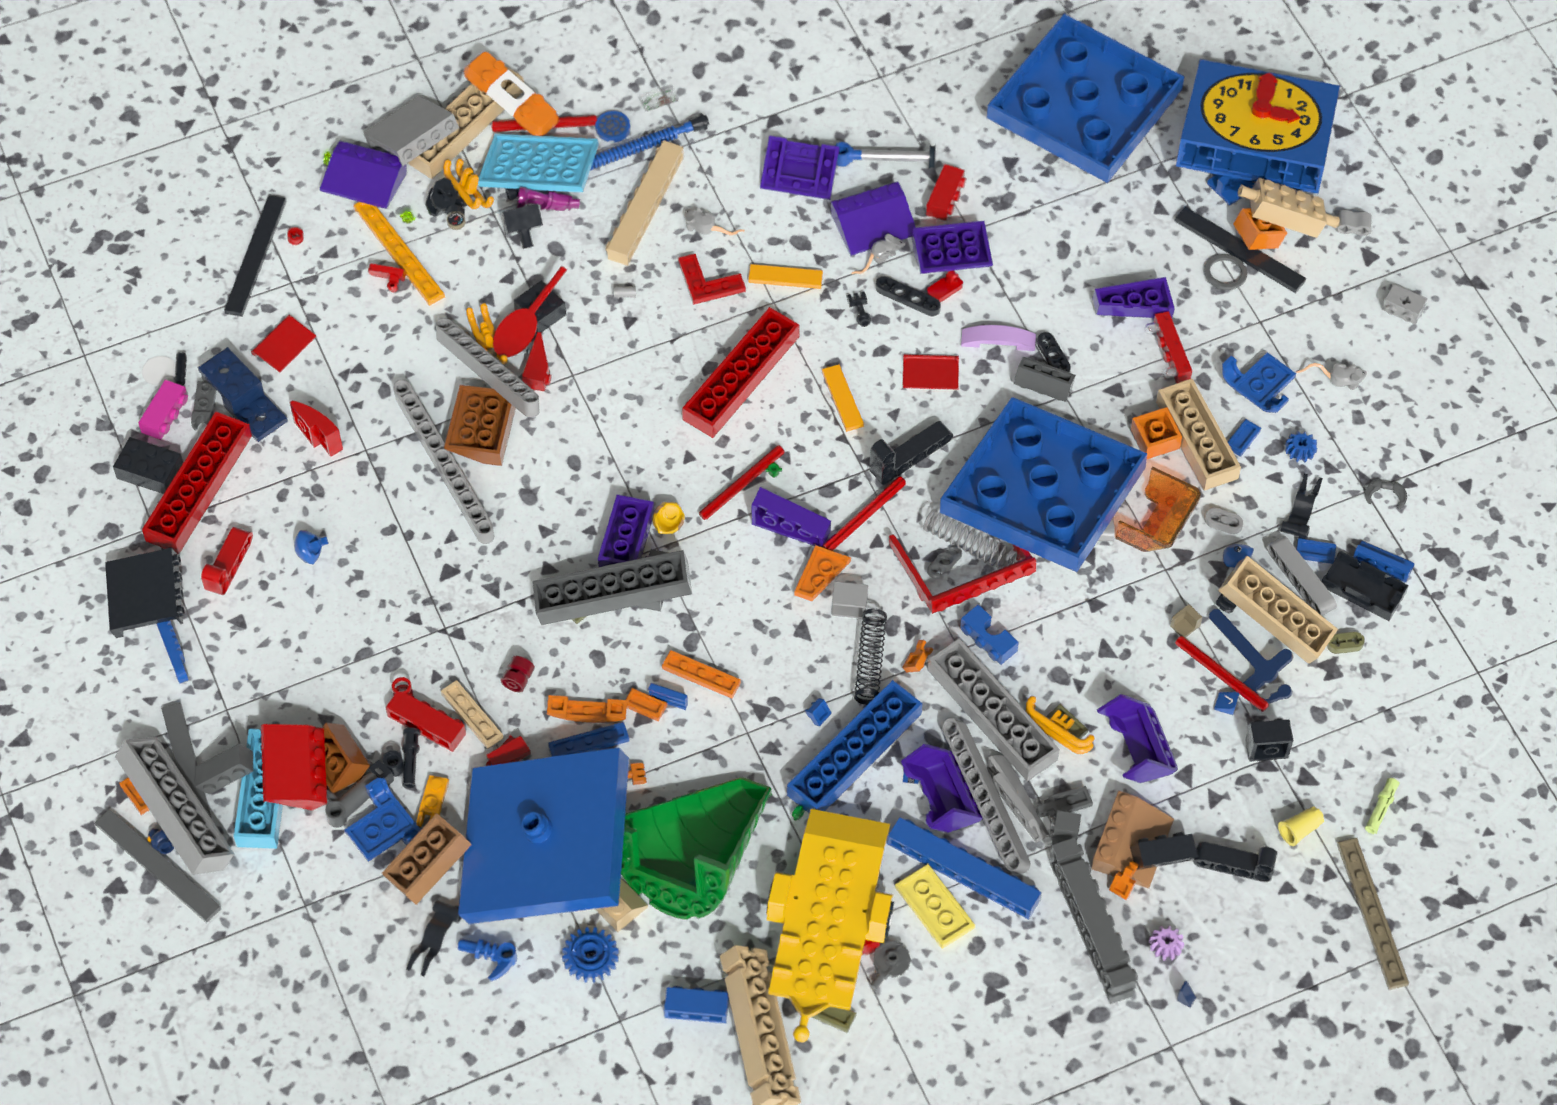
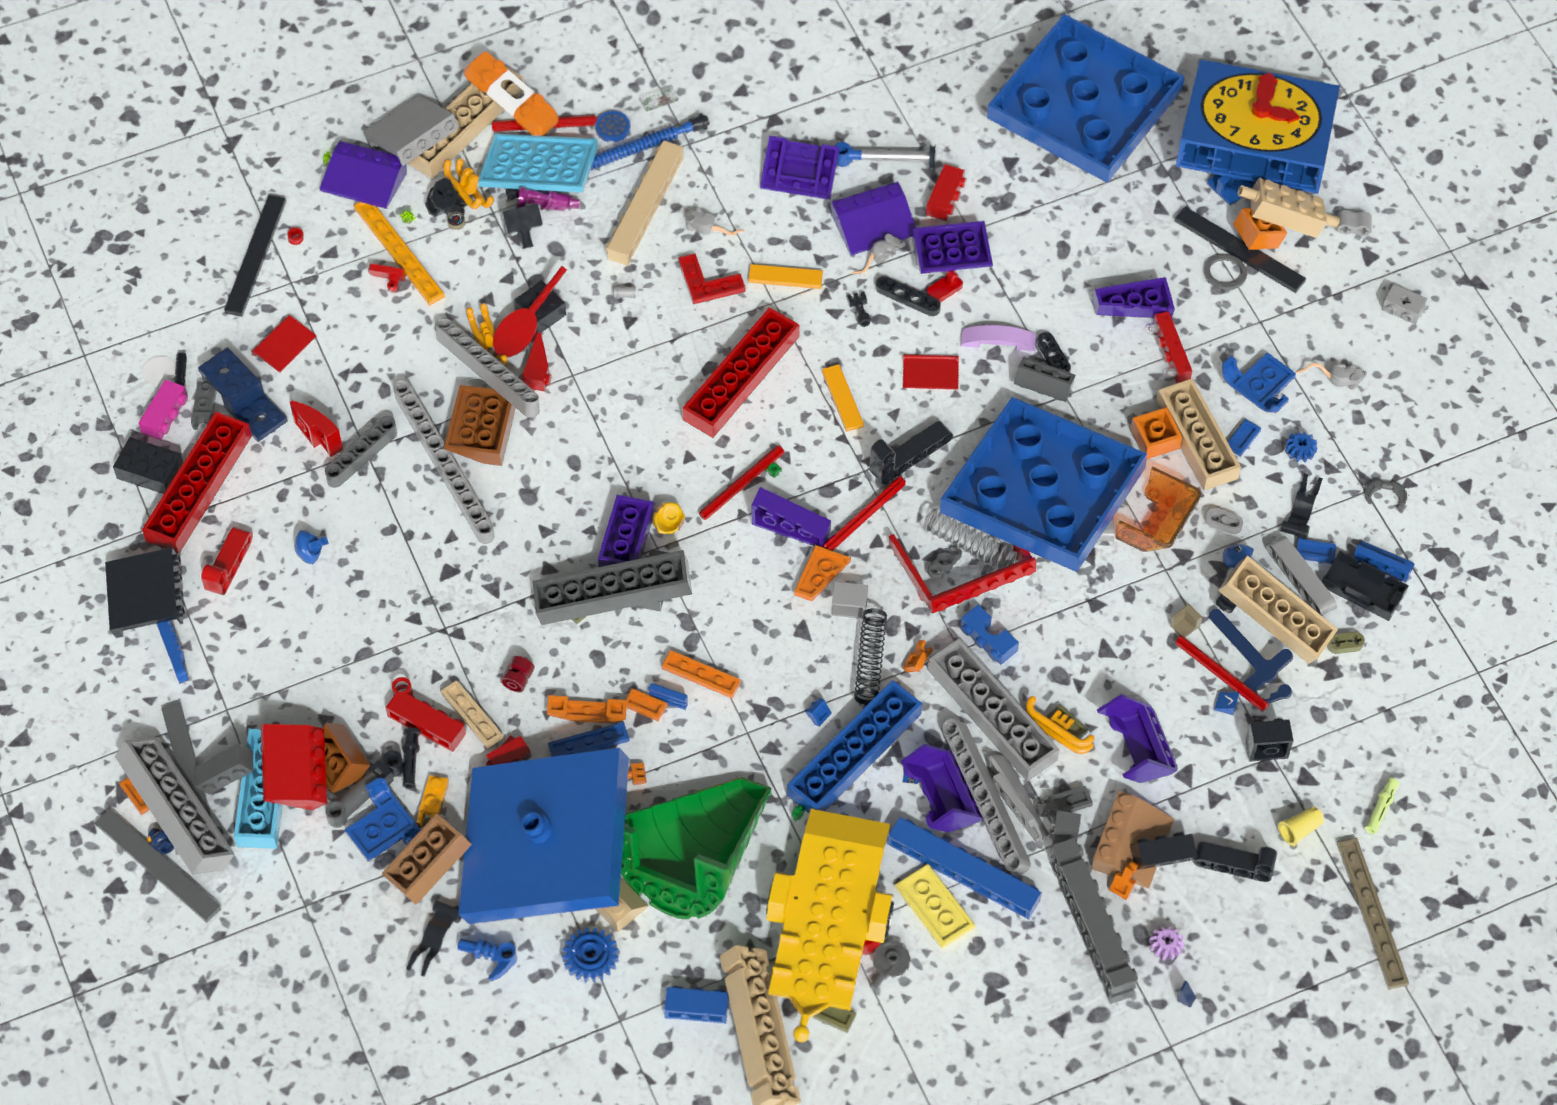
(354, 457): none -> dark grey beam

